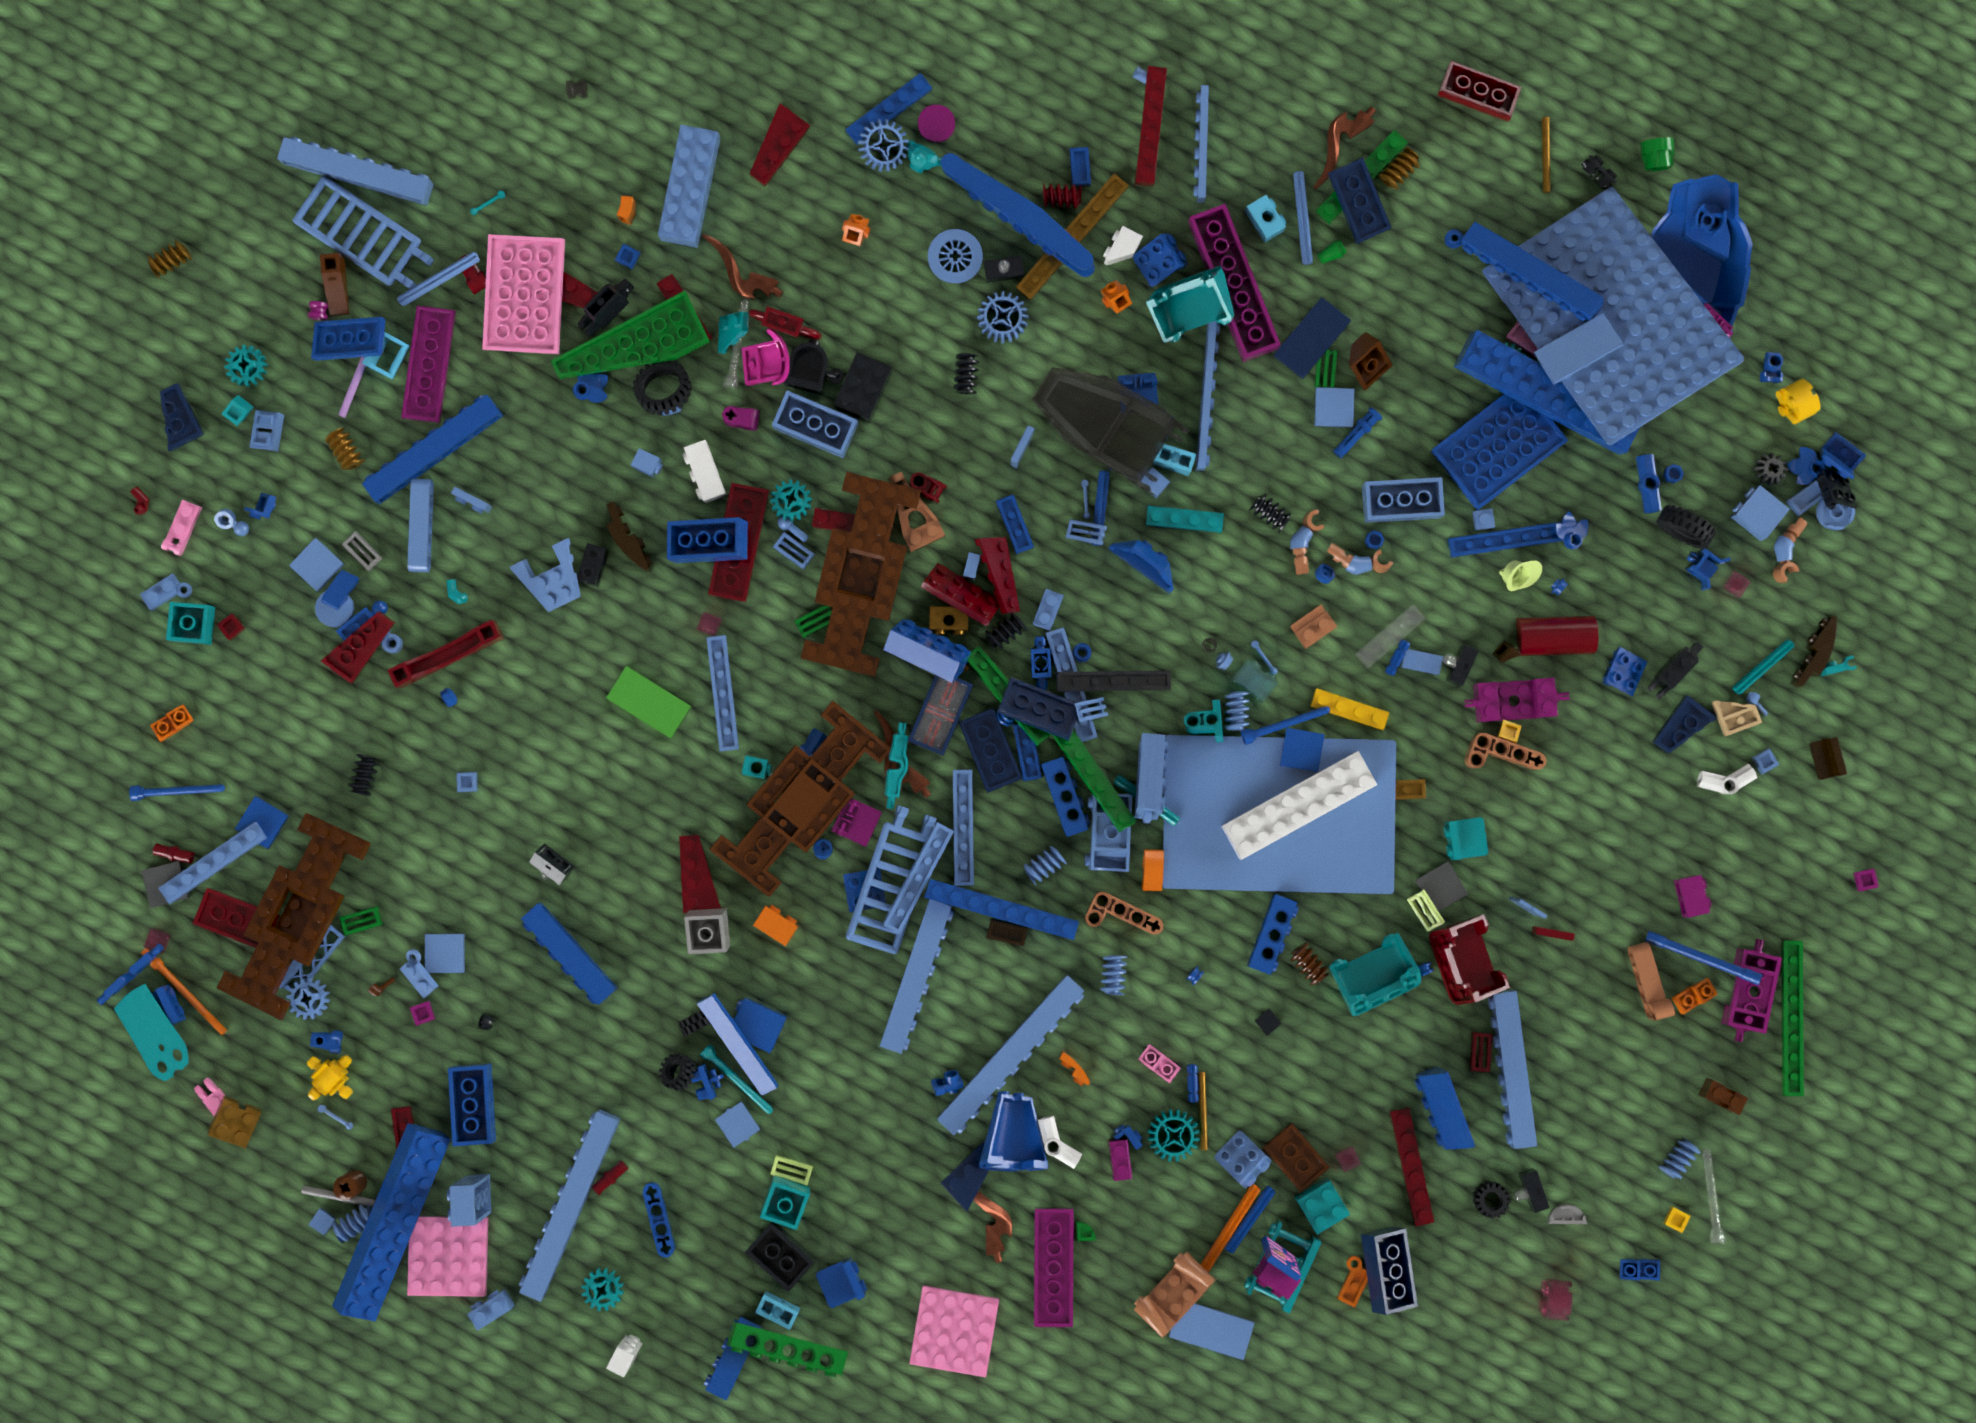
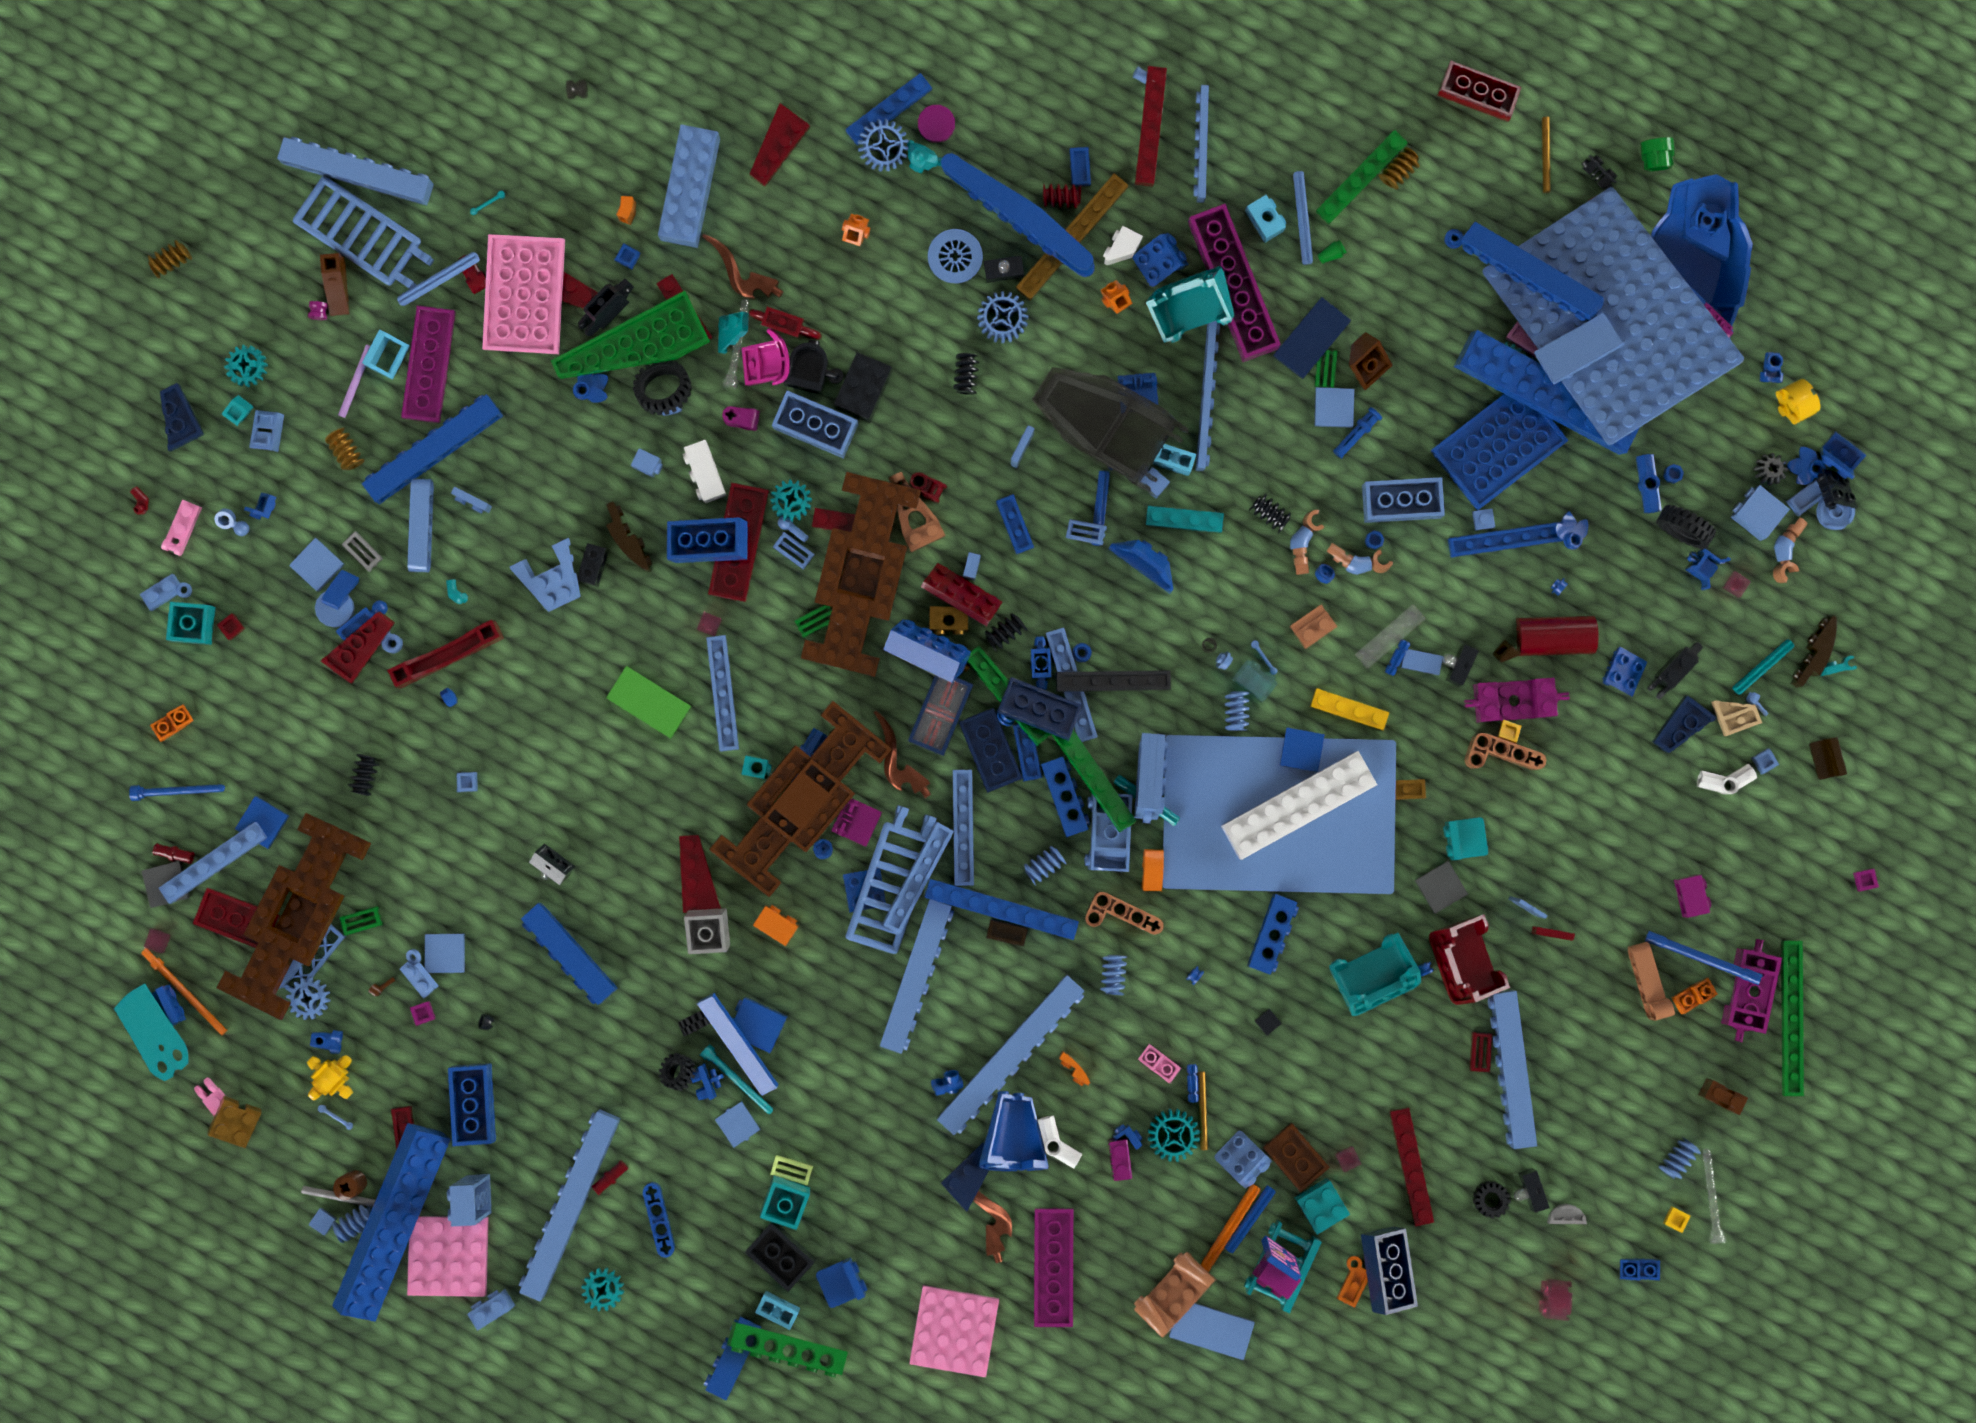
(133, 971): blue piece -> none
(348, 338): blue plate -> none
(625, 1355): white brick -> none
(895, 776): teal piece -> none
(1000, 573): dark red wing -> none
(1047, 610): medium blue plate -> none
(1084, 484): medium blue hinge -> none
(1084, 1232): green tile -> none
(1099, 707): medium blue tile -> none
(1202, 718): teal tile -> none
(1250, 735): blue piece -> none
(1309, 964): reddish brown piece -> none
(1343, 125): copper piece -> none
(1359, 200): dark blue tile -> none
(1430, 905): yellowish green tile -> none
(1444, 1109): blue slope -> none
(1521, 574): yellowish green piece -> none

